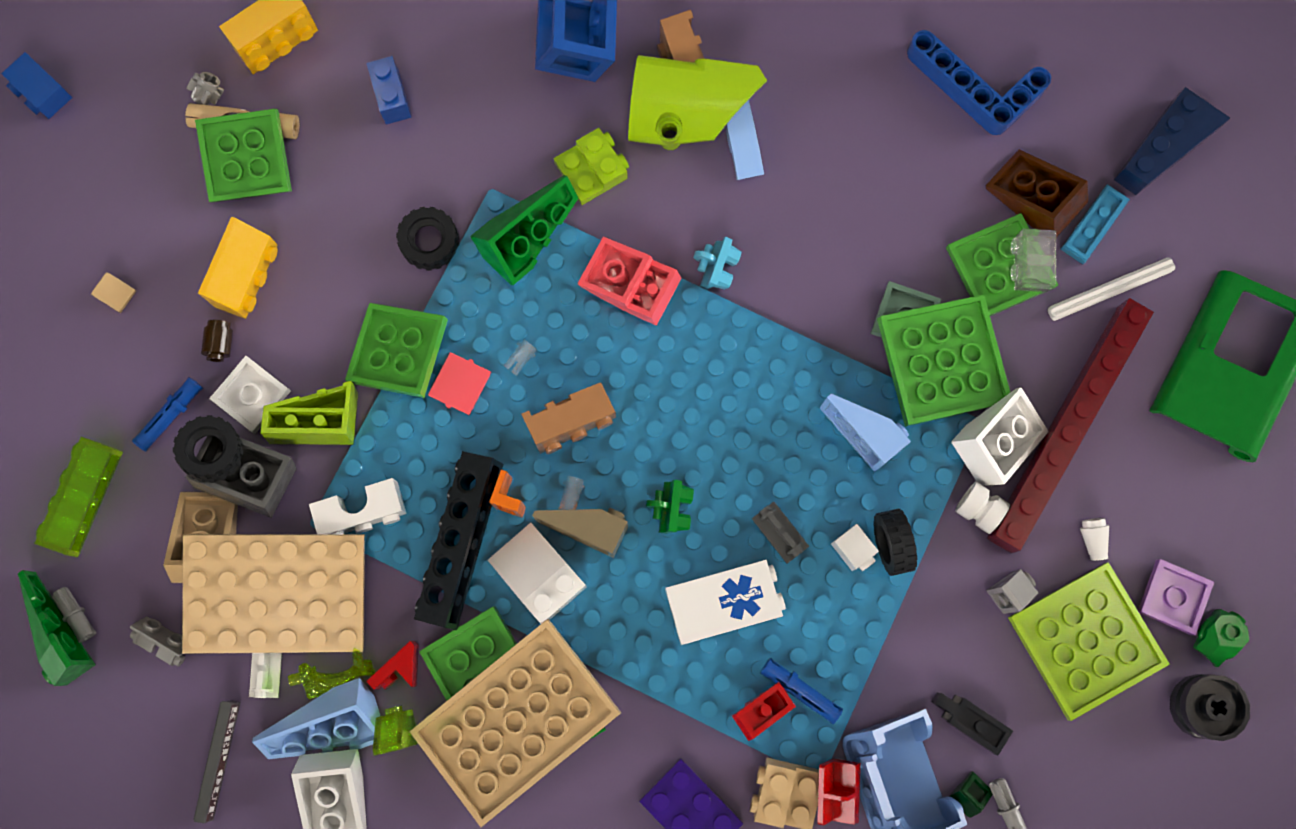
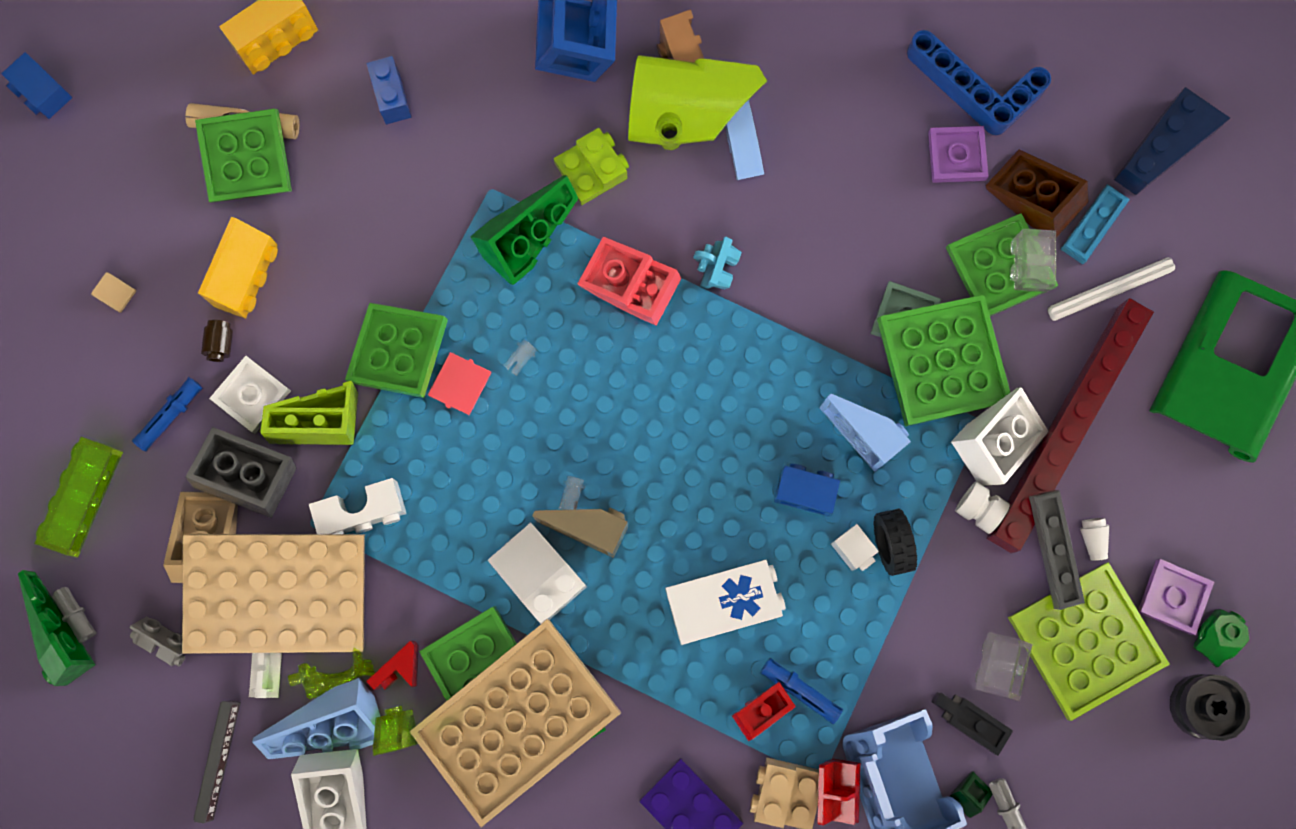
(200, 428): black tyre -> none
(205, 88): light grey gear -> none
(427, 217): black tyre -> none
(465, 553): black brick -> none
(501, 501): orange panel -> none
(570, 418): medium nougat wedge -> none
(667, 507): green hips -> none
(780, 532): dark grey hinge -> none
(807, 490): none -> blue brick
(958, 154): none -> medium lavender plate
(1003, 666): none -> clear brick
(1013, 592): light grey slope -> none
(1056, 549): none -> dark grey tile

